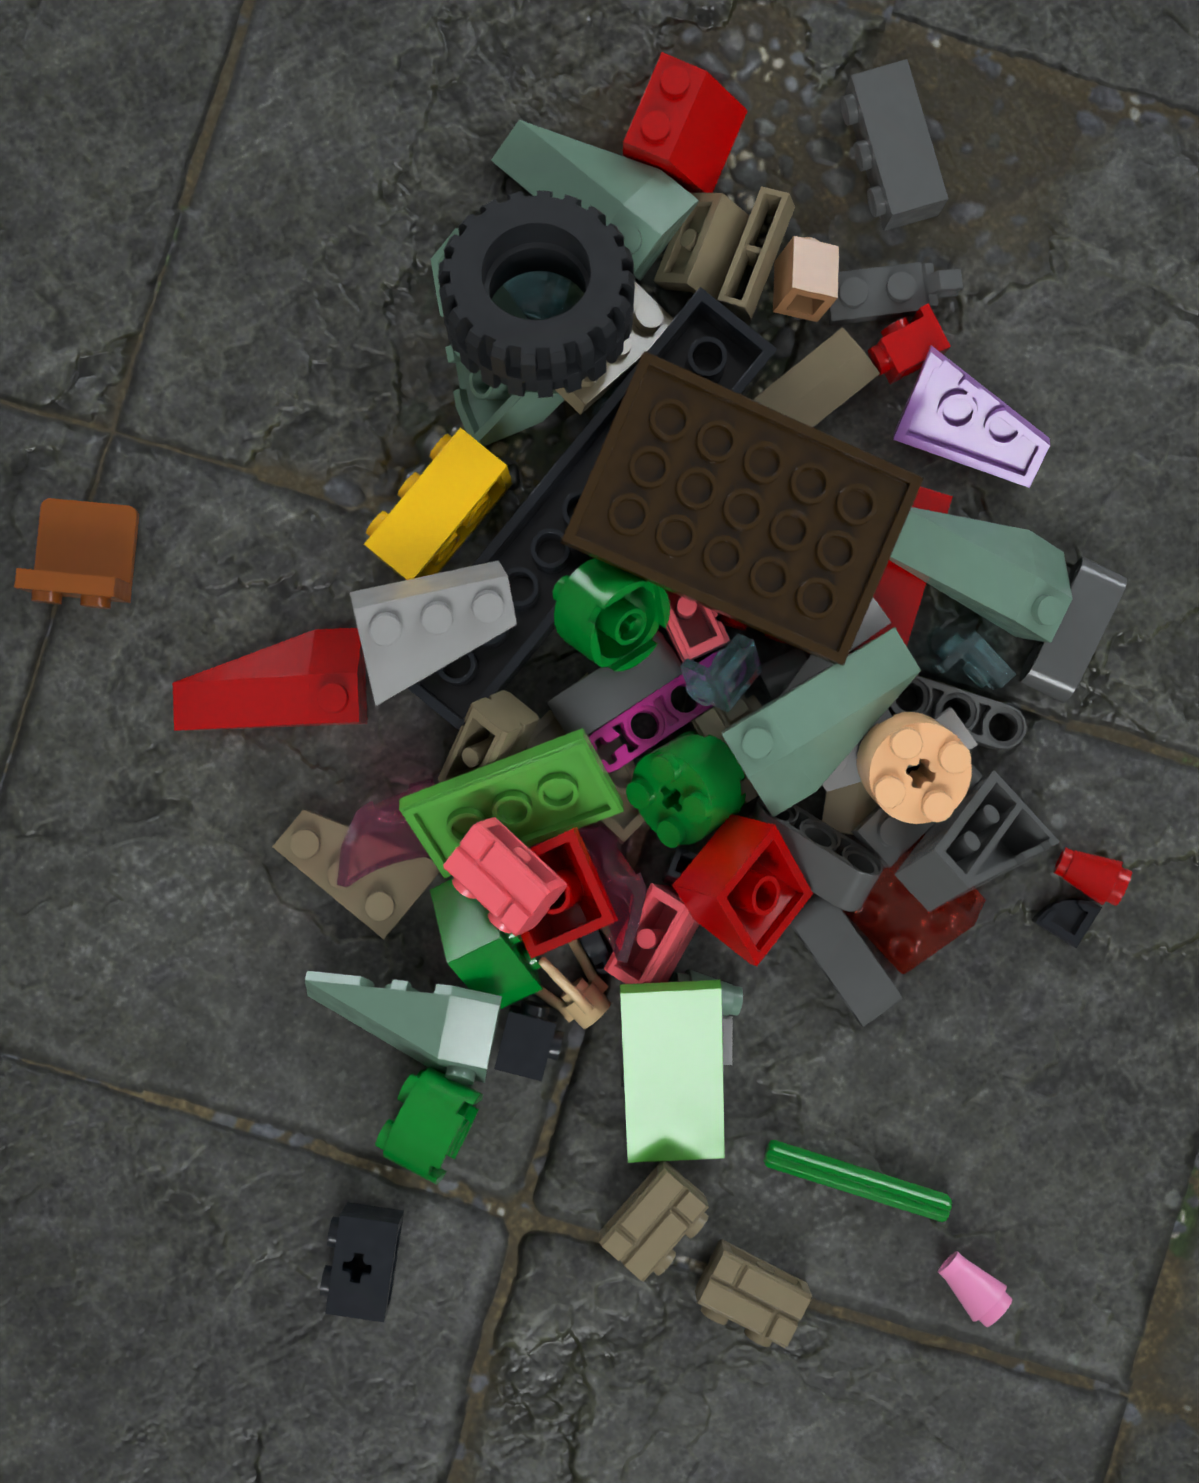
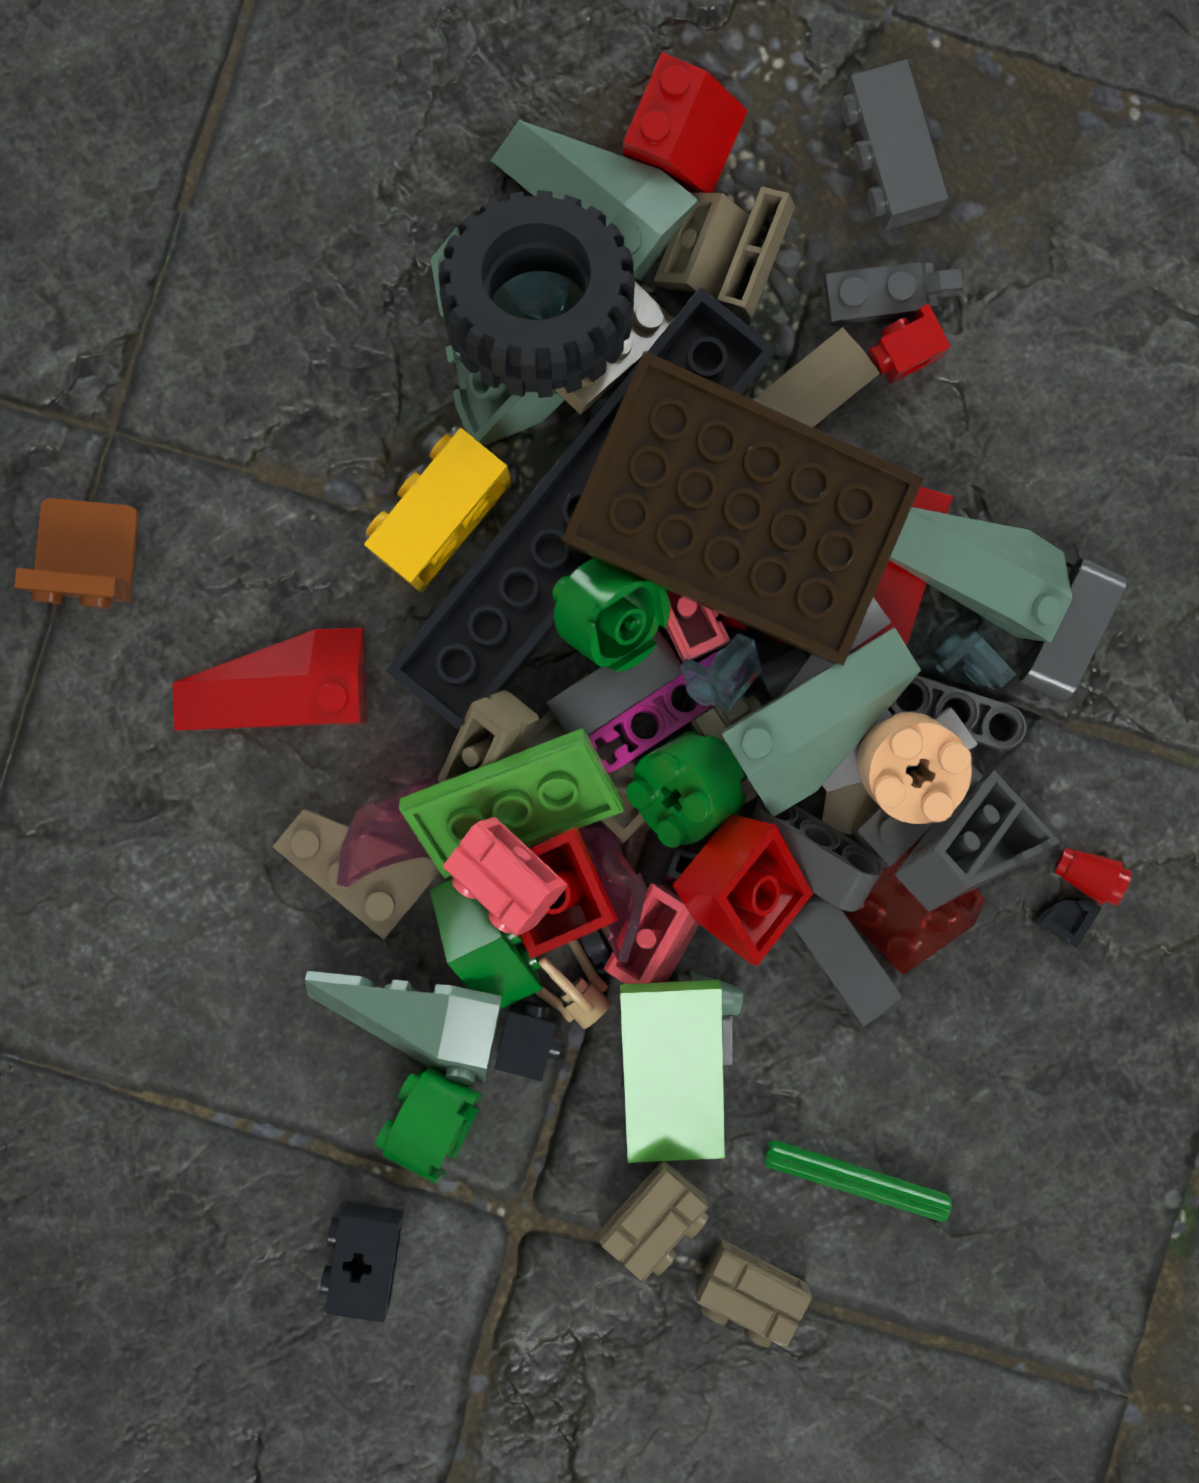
(429, 622): light grey wedge -> none
(806, 278): medium nougat brick -> none
(969, 424): wing -> none
(976, 1290): bright pink cone -> none

